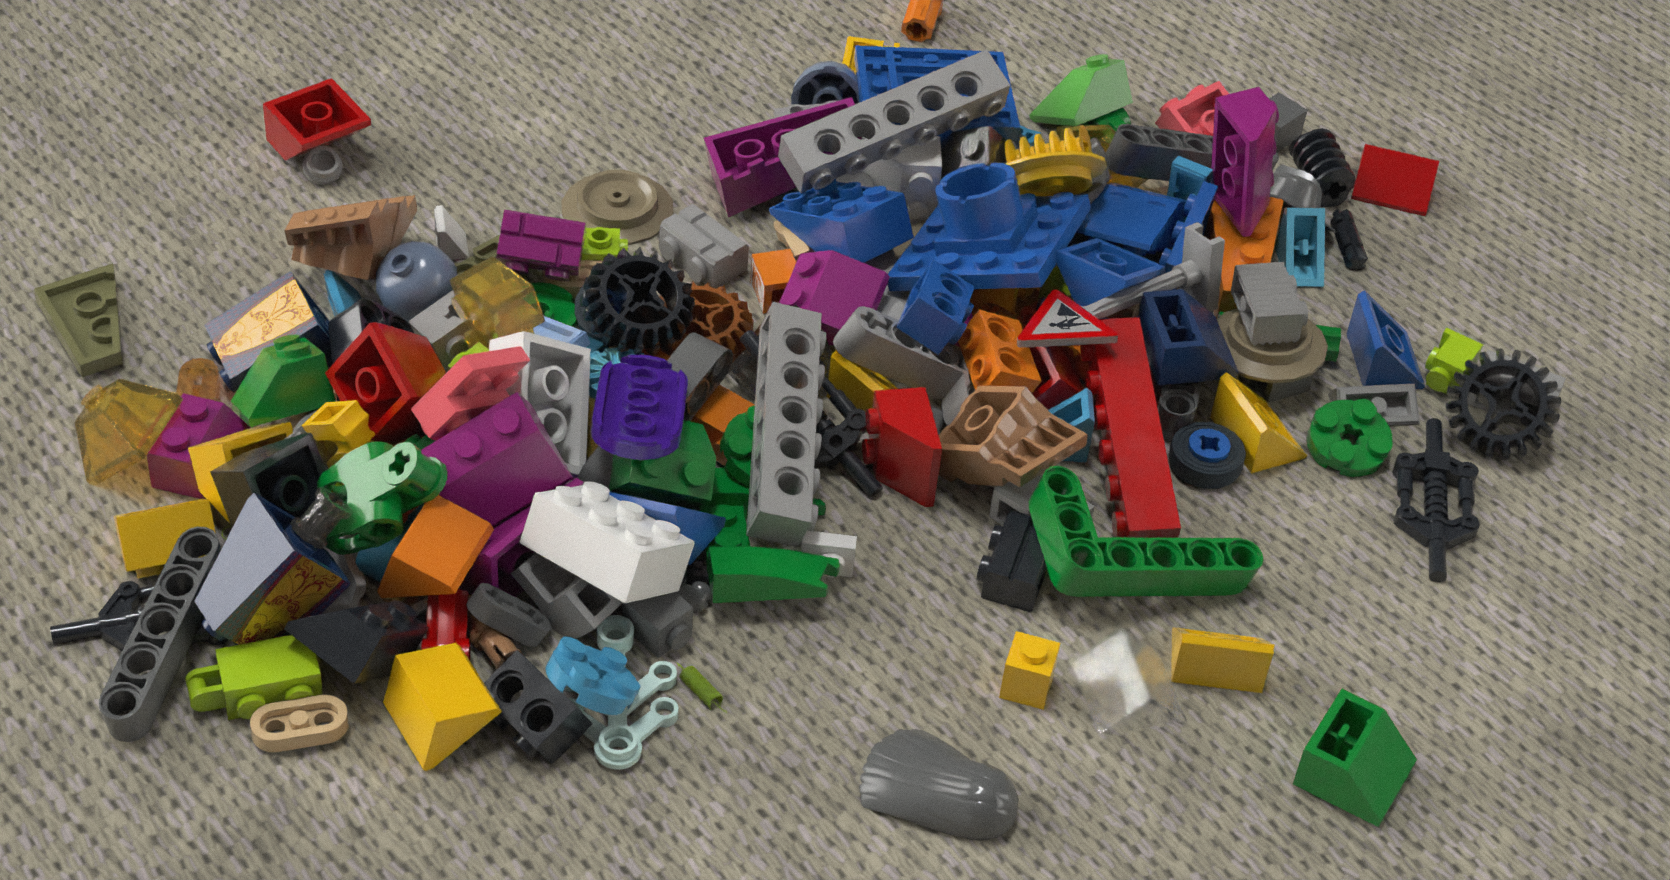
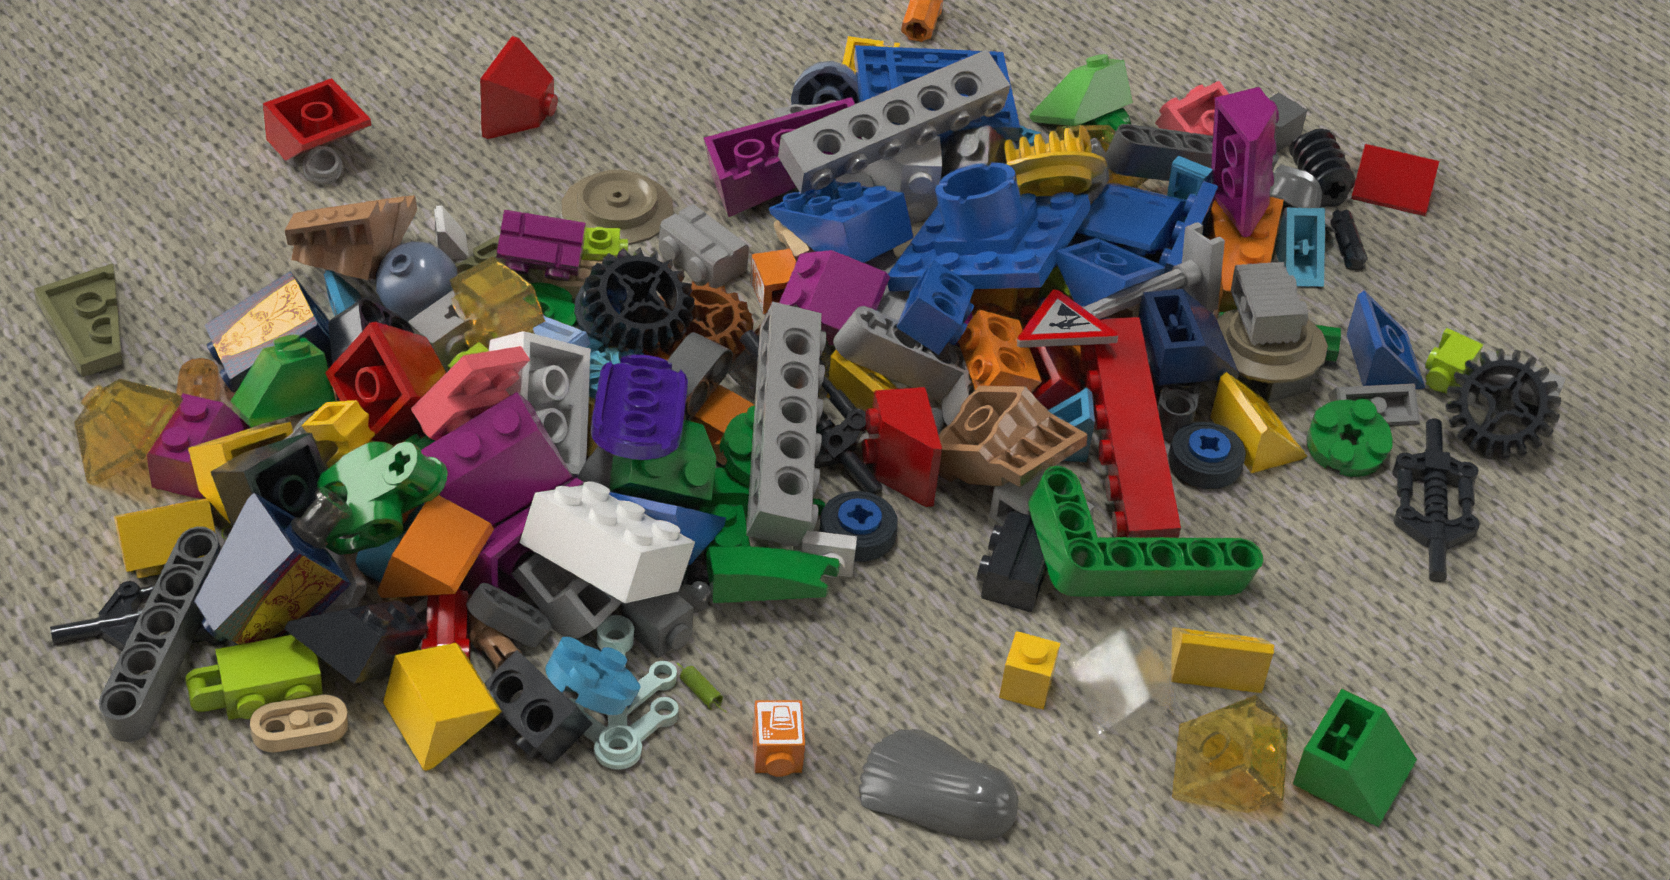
(515, 92): none -> red slope
(778, 737): none -> orange brick
(862, 516): none -> black wheel
(1232, 758): none -> clear yellow slope

